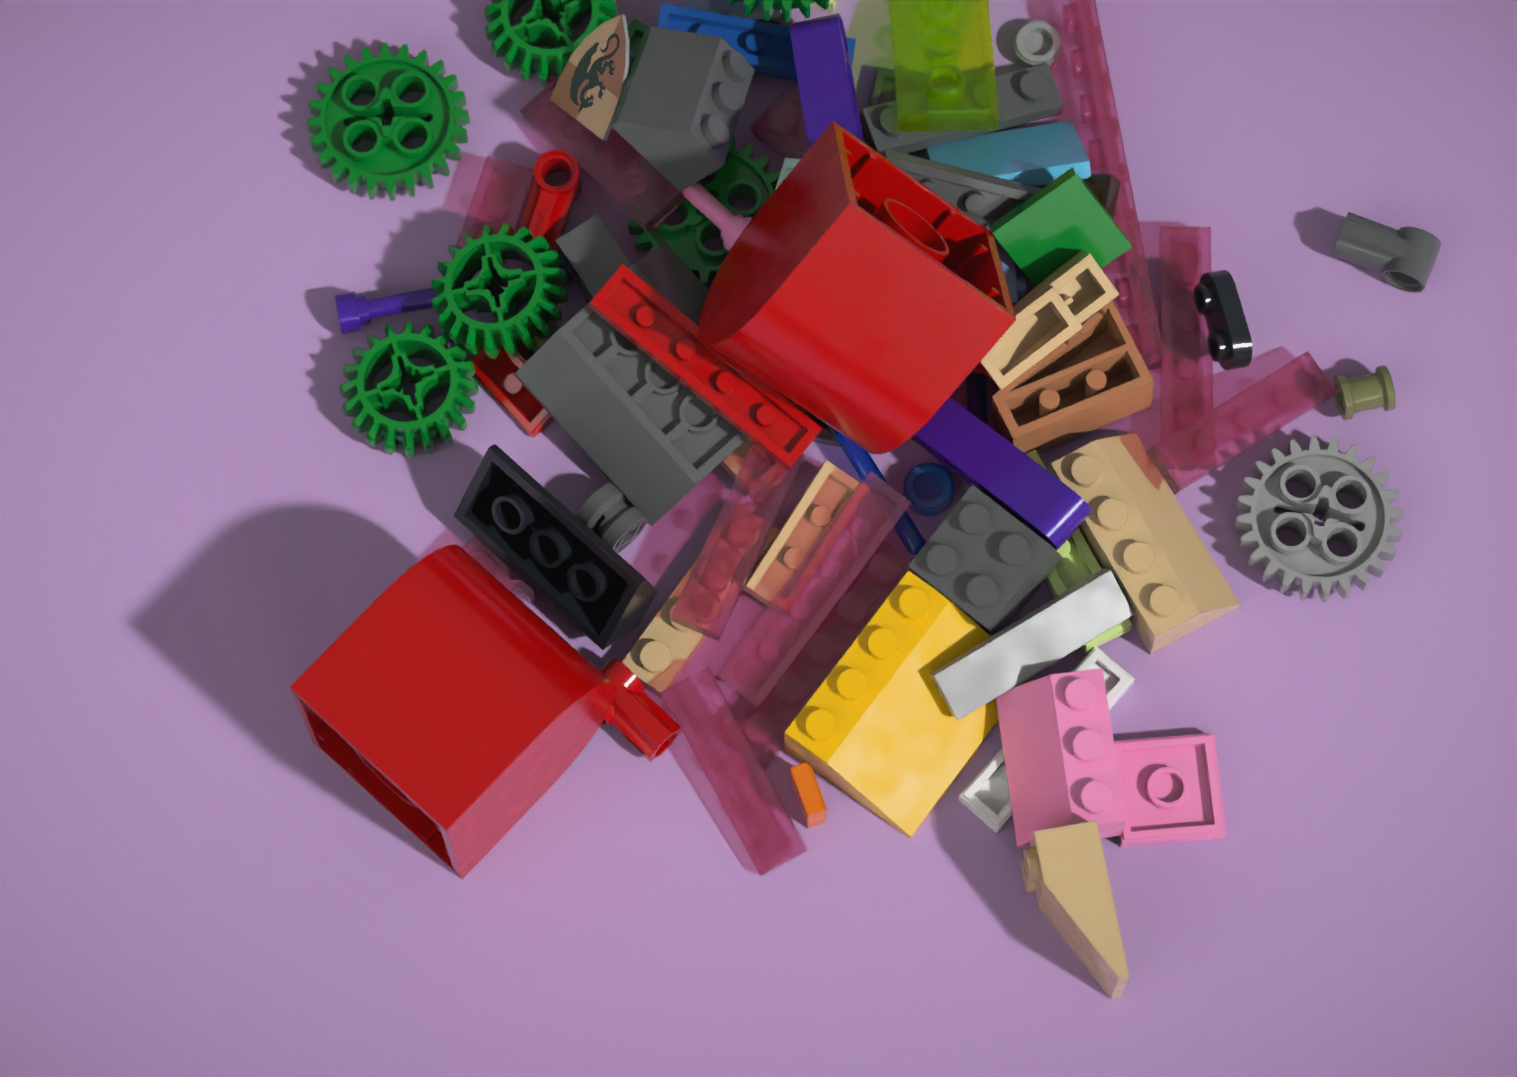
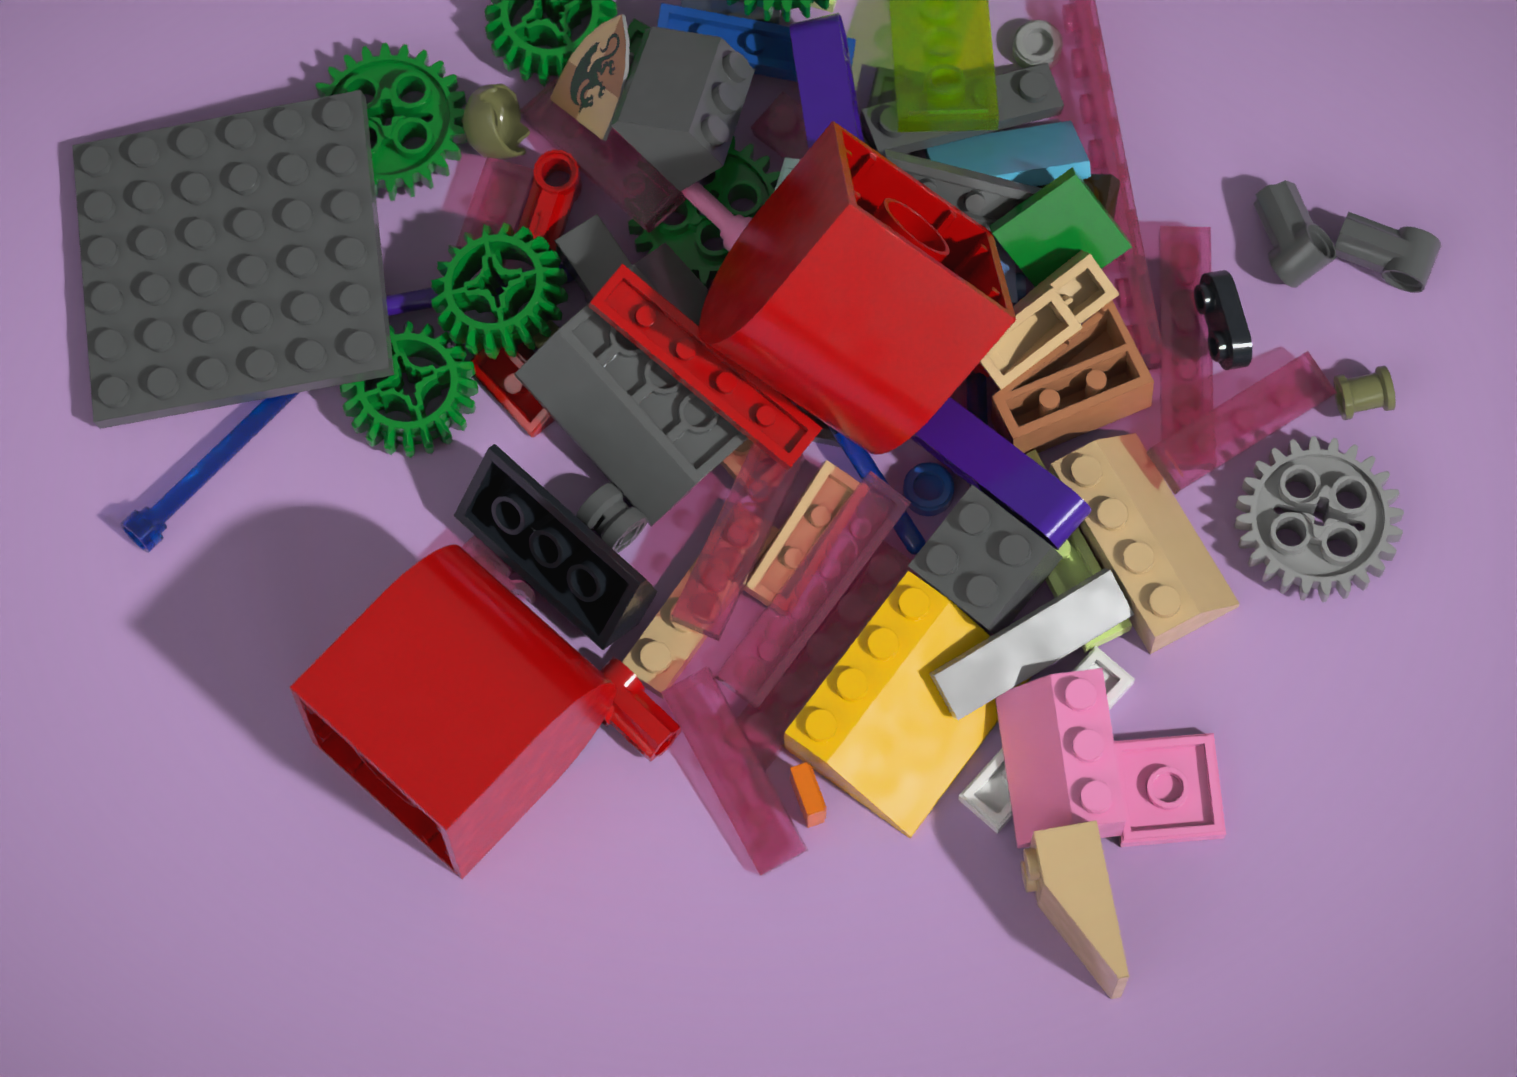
(147, 526): none -> clear blue piece
(231, 260): none -> dark grey plate
(494, 122): none -> olive hair
(1297, 242): none -> dark grey piece

